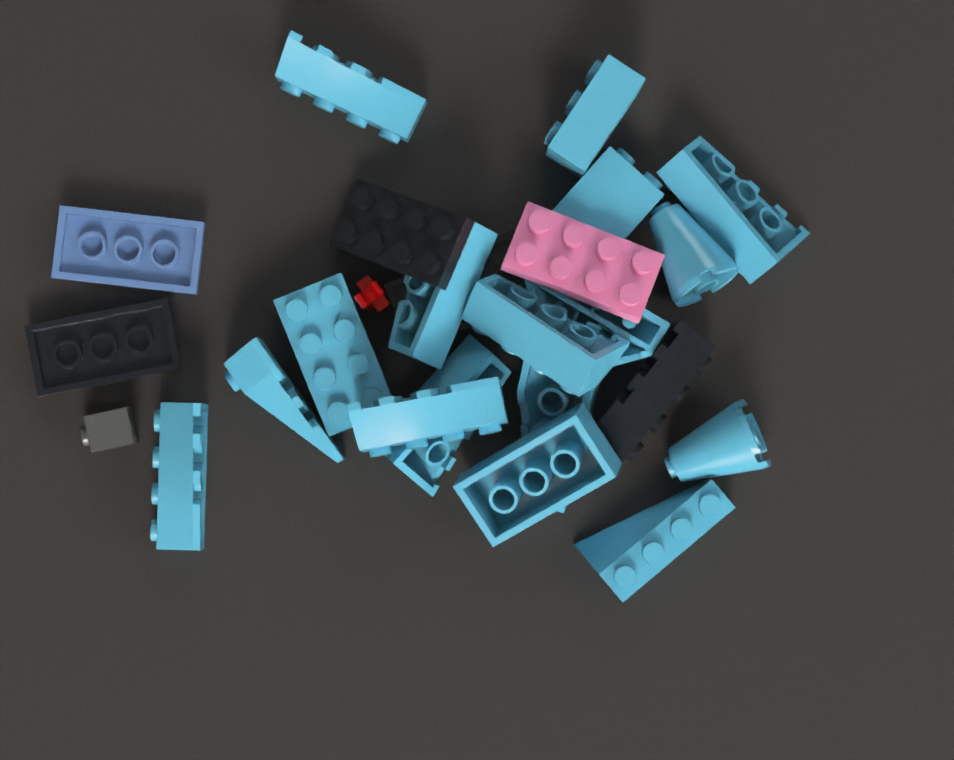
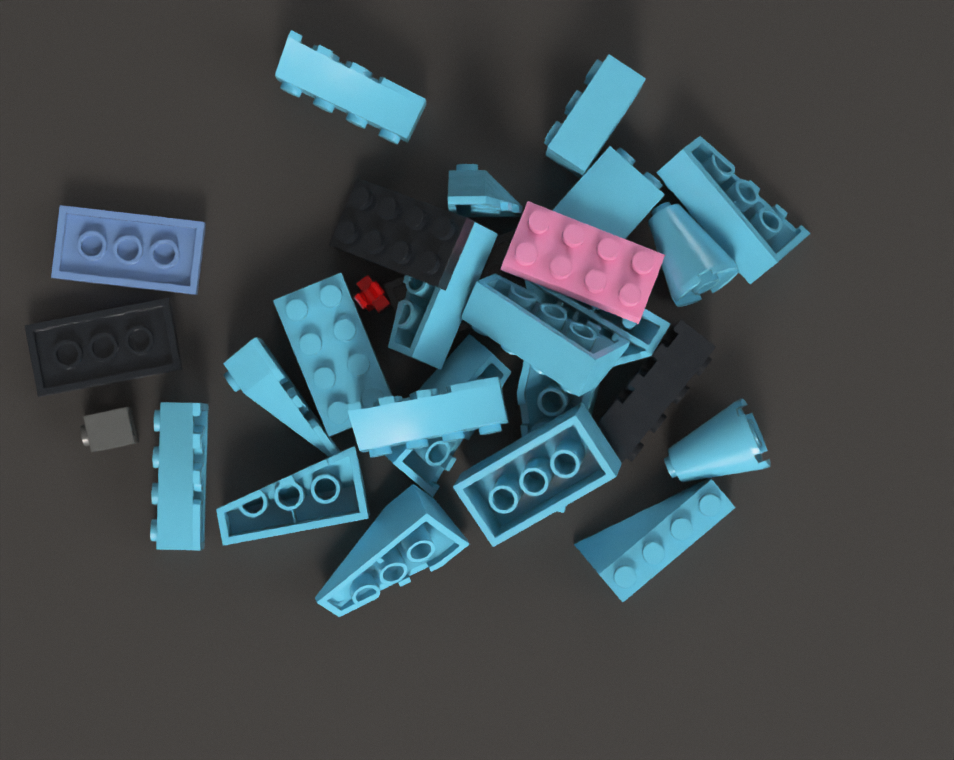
(309, 499): none -> medium azure wedge
(400, 542): none -> medium azure wedge
(479, 194): none -> medium azure wedge

